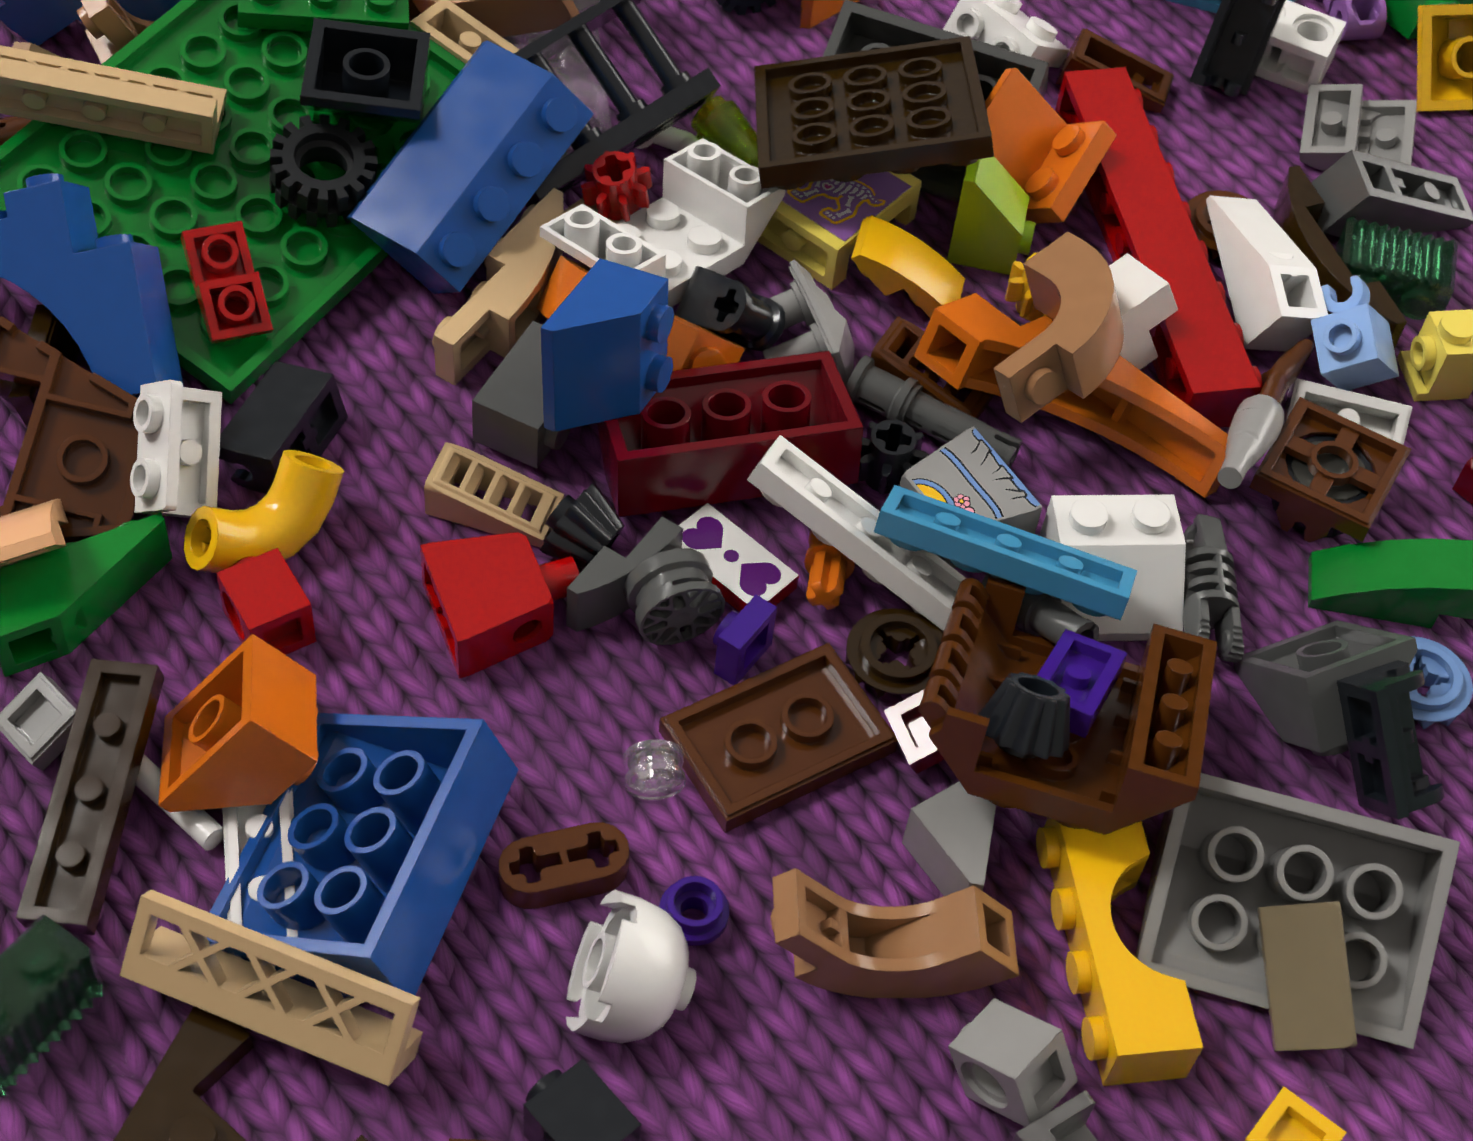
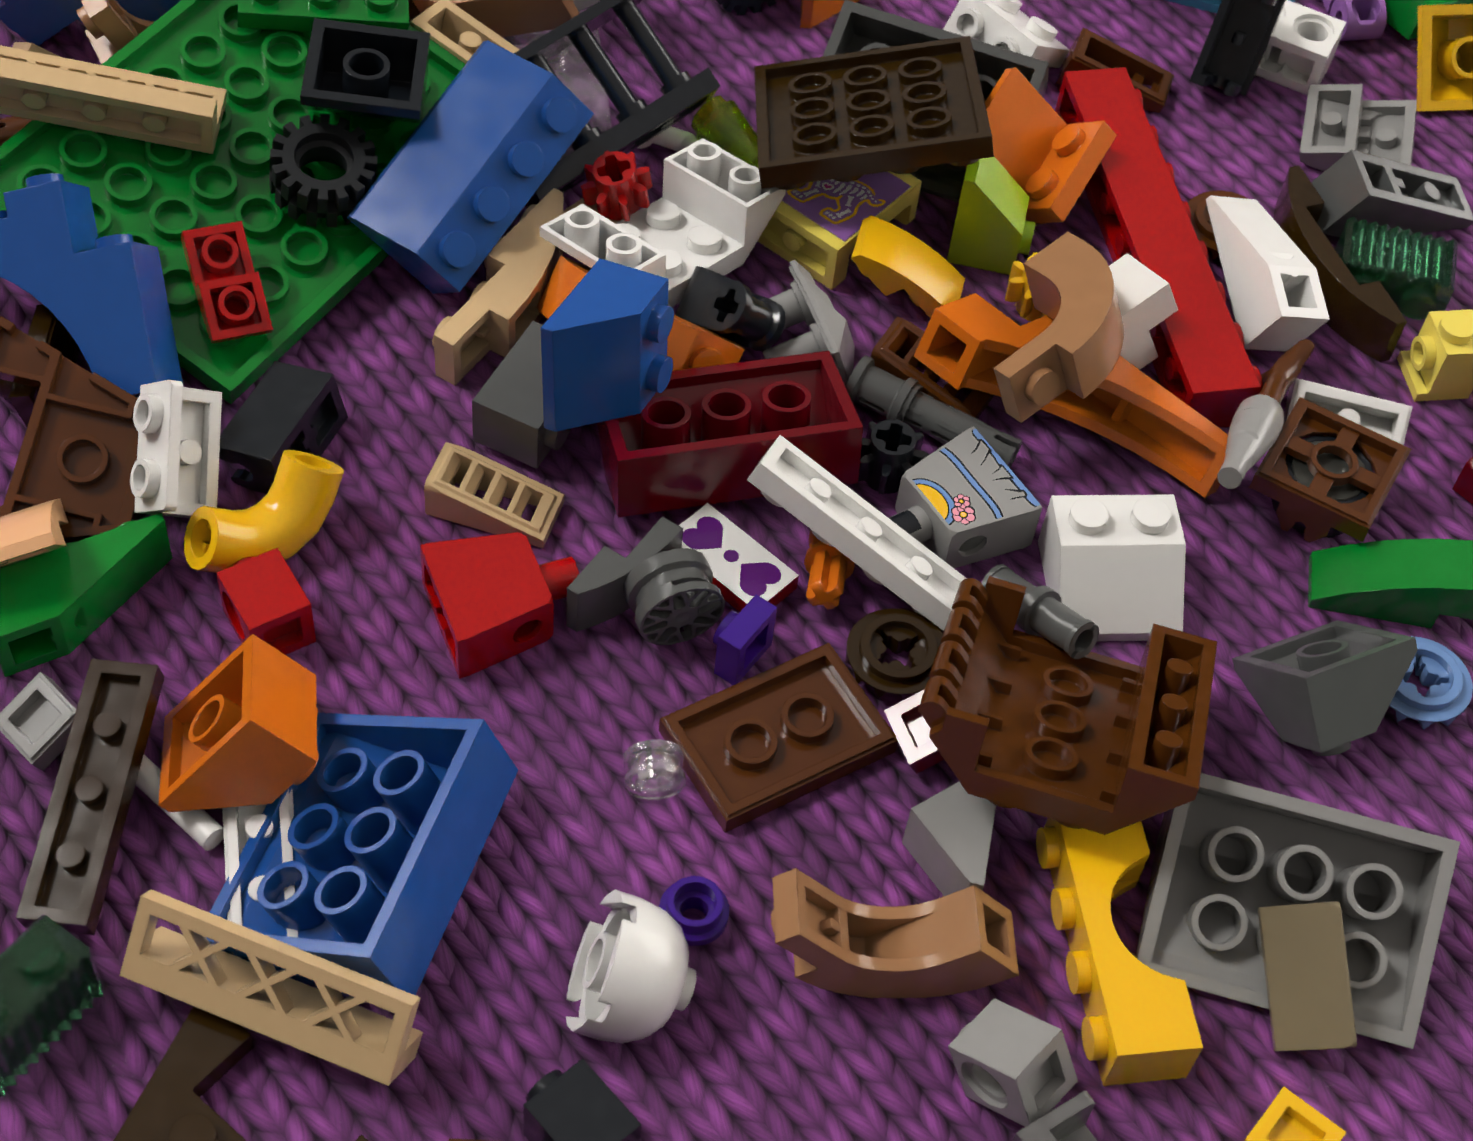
(563, 865): reddish brown beam -> none
(582, 527): black piece -> none
(992, 547): dark azure plate -> none
(1029, 717): black piece -> none
(1086, 673): dark purple plate -> none
(1211, 588): dark grey hinge -> none
(1353, 340): light blue brick -> none
(1385, 740): black hinge -> none

